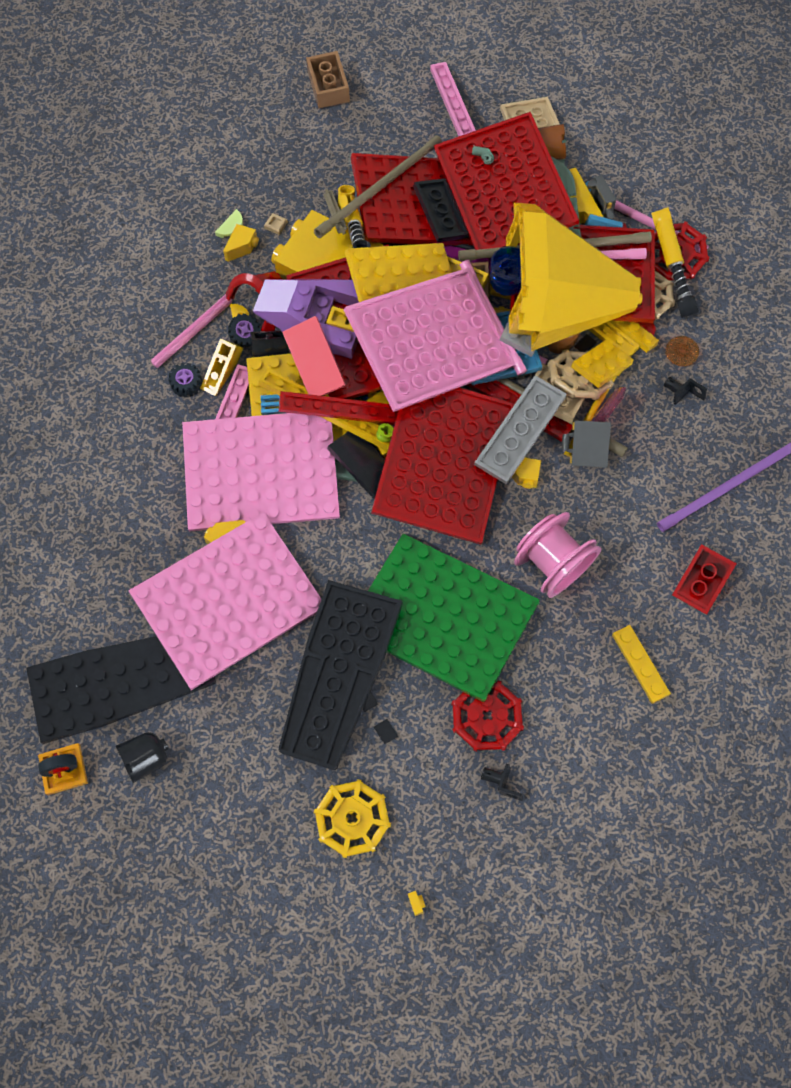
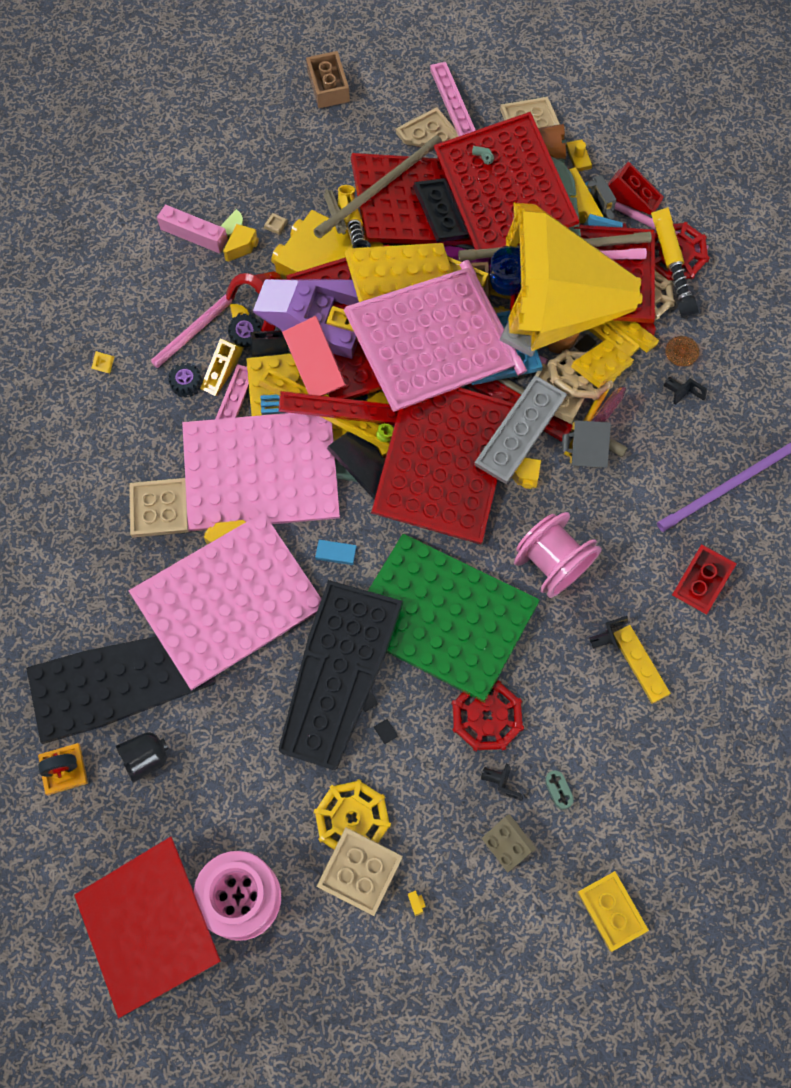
(102, 362): none -> yellow tile
(146, 928): none -> red piece
(158, 508): none -> tan plate
(192, 228): none -> bright pink brick
(214, 881): none -> bright pink wheel
(336, 552): none -> dark azure tile
(359, 871): none -> tan plate
(425, 127): none -> tan plate
(508, 843): none -> dark tan plate
(563, 787): none -> sand green beam
(579, 155): none -> yellow tile
(607, 637): none -> black bracket
(612, 911): none -> yellow plate
(634, 190): none -> red slope

